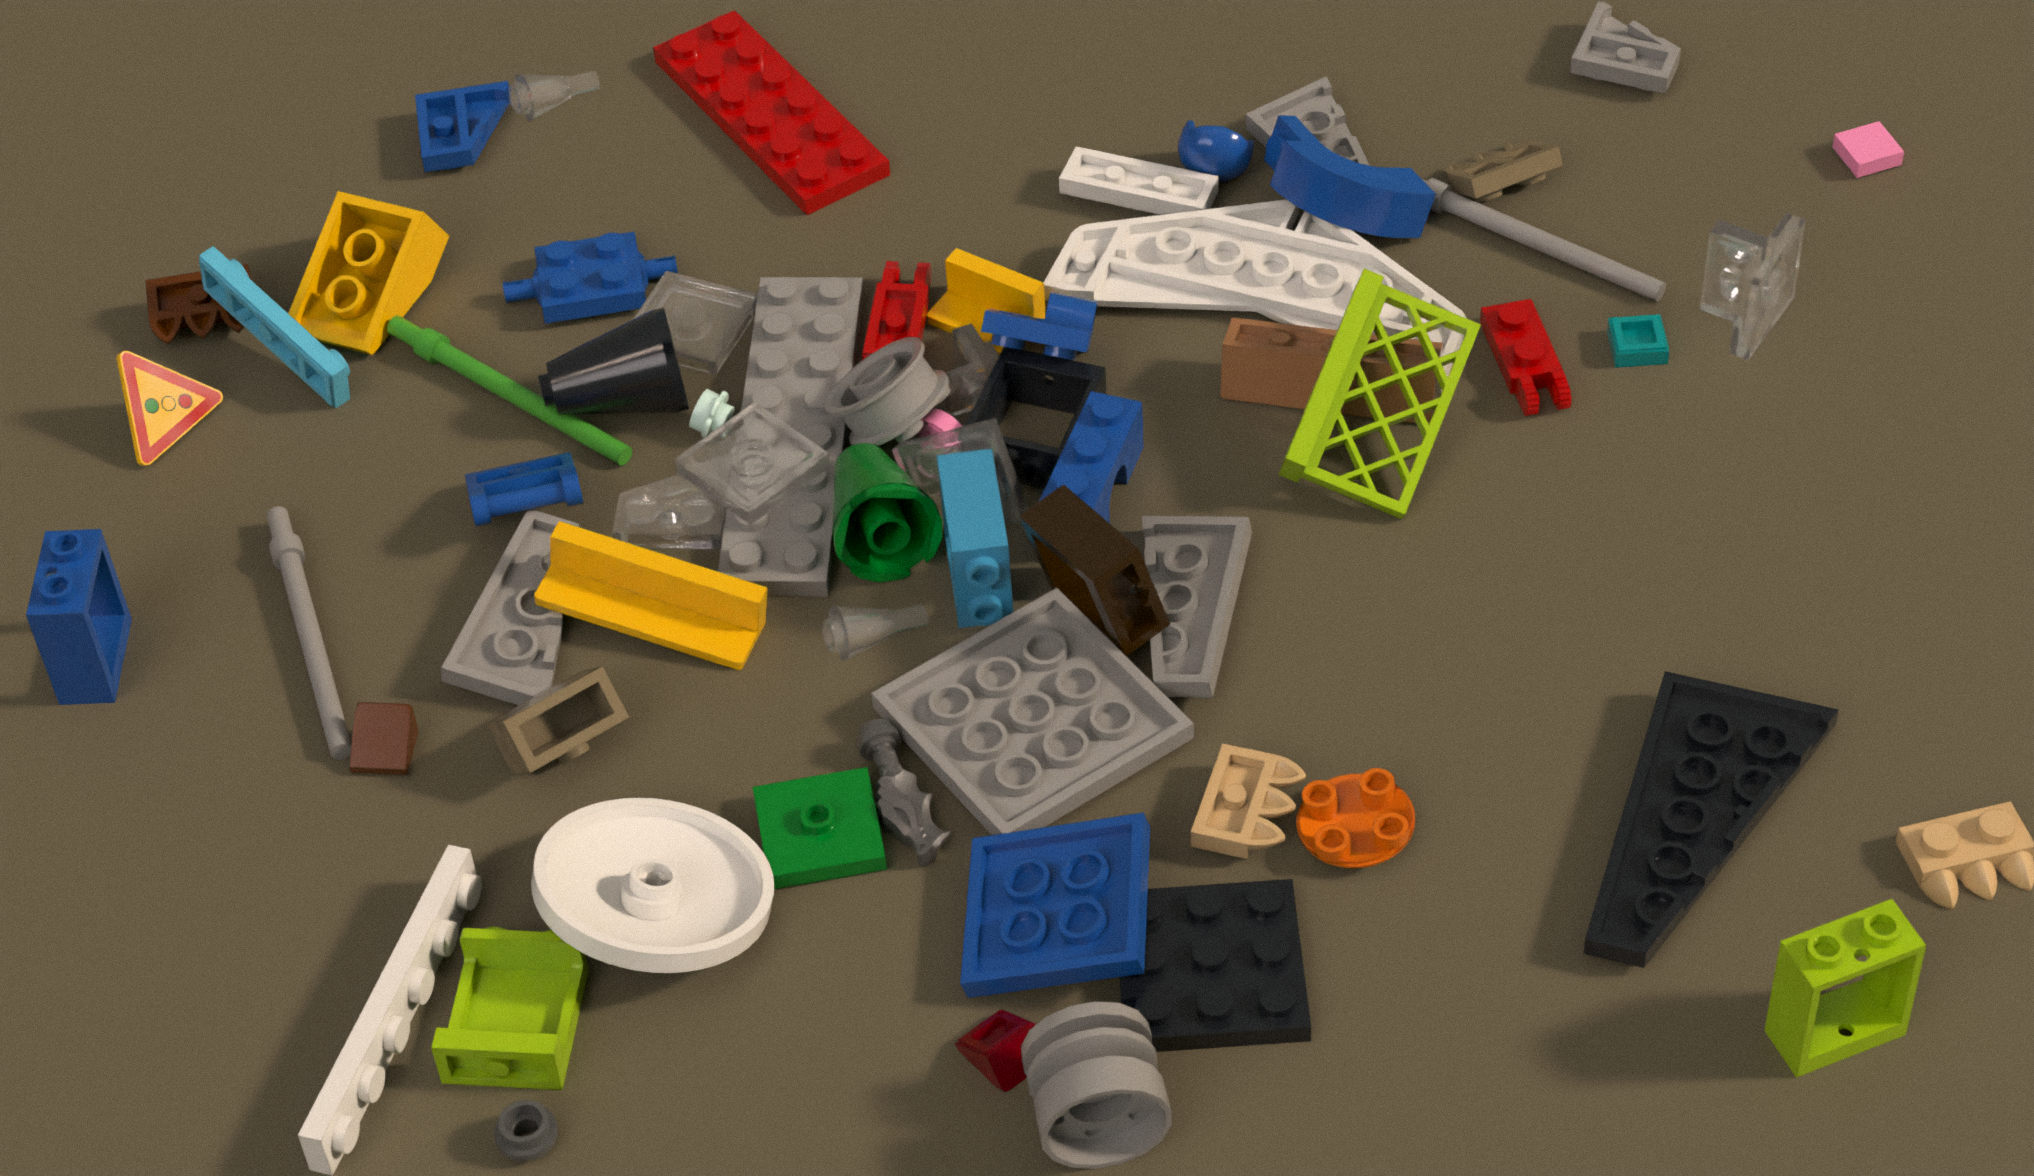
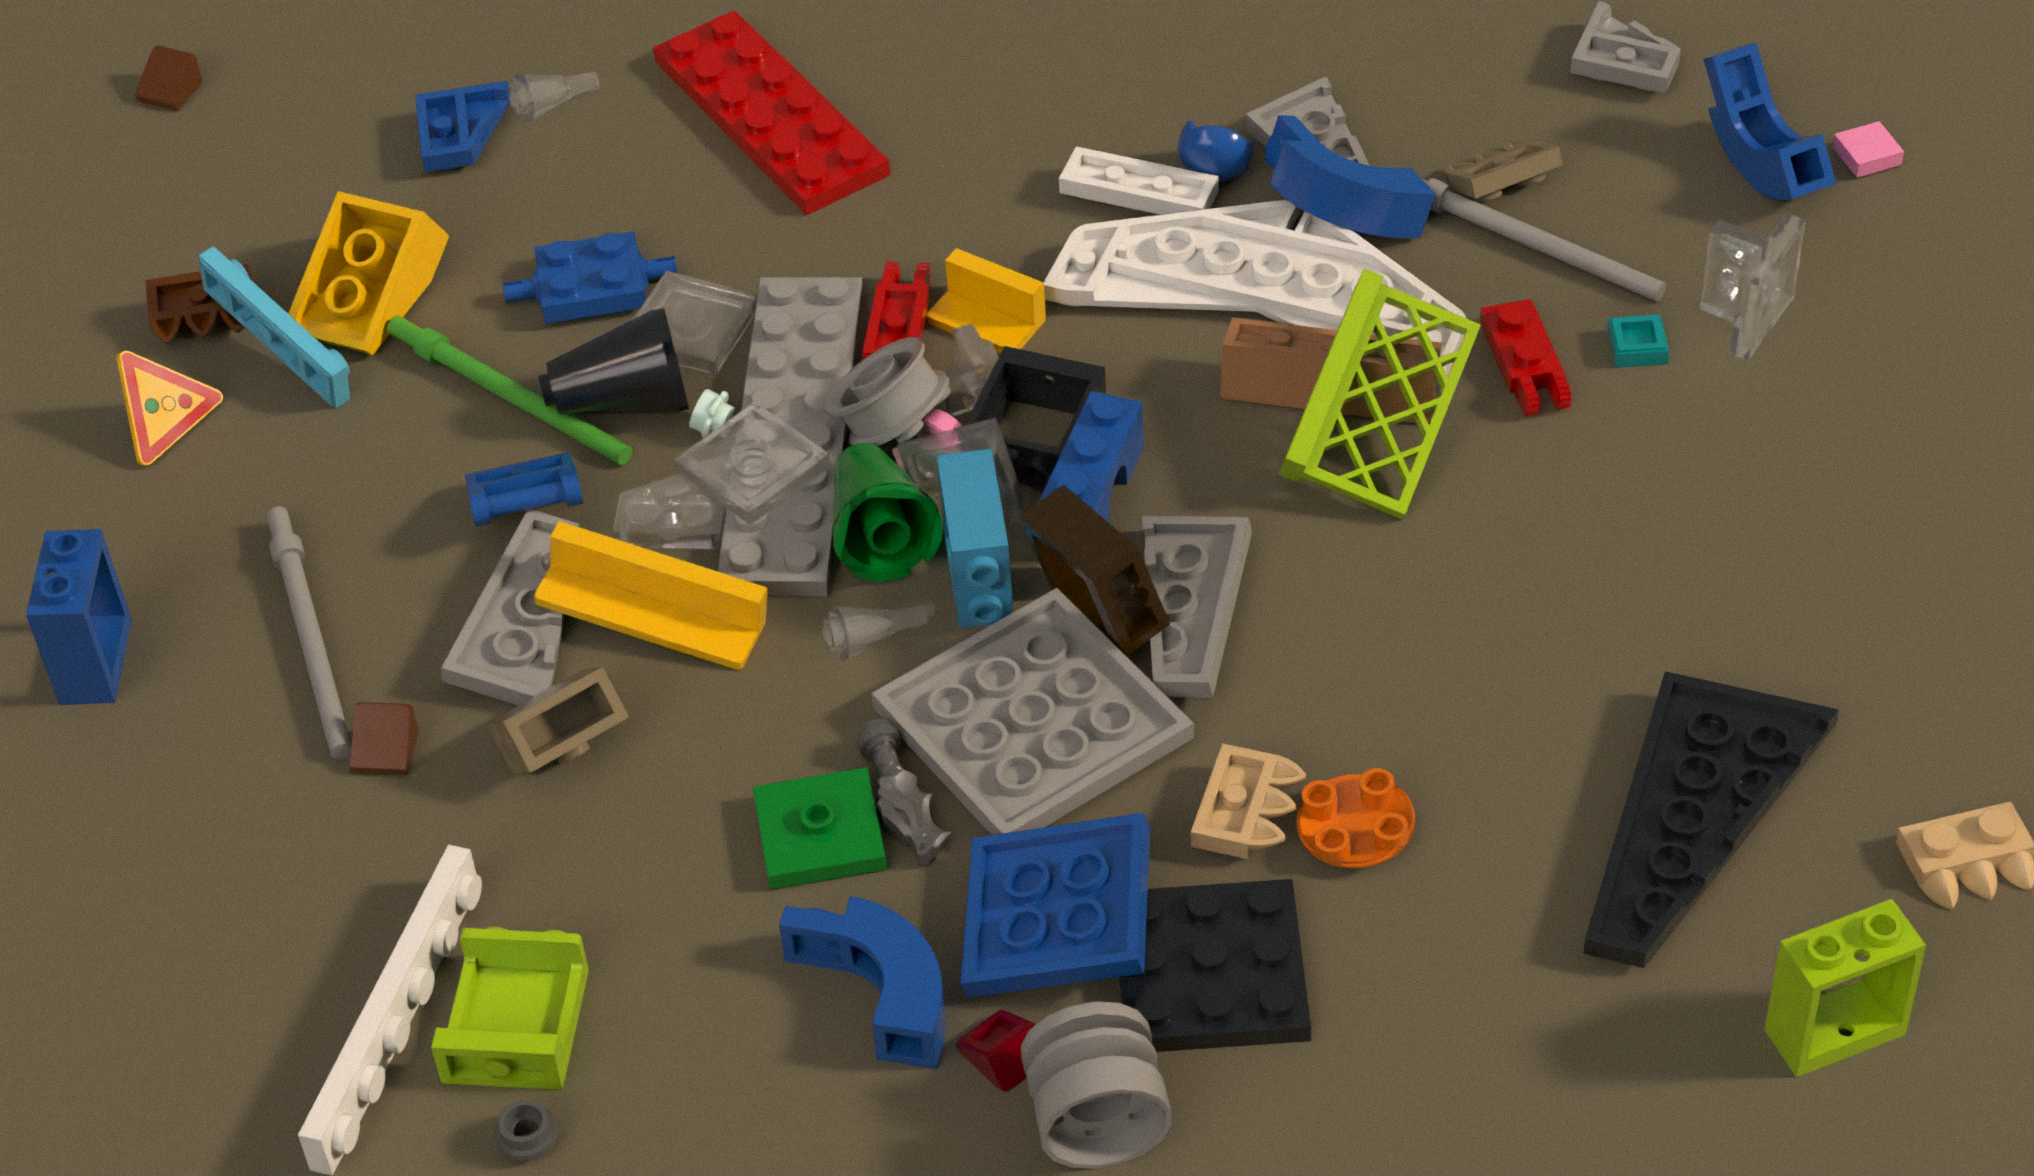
(168, 78): none -> reddish brown slope
(652, 885): white dish -> none
(888, 954): none -> blue arch
(1063, 331): blue plate -> none
(1754, 133): none -> blue arch

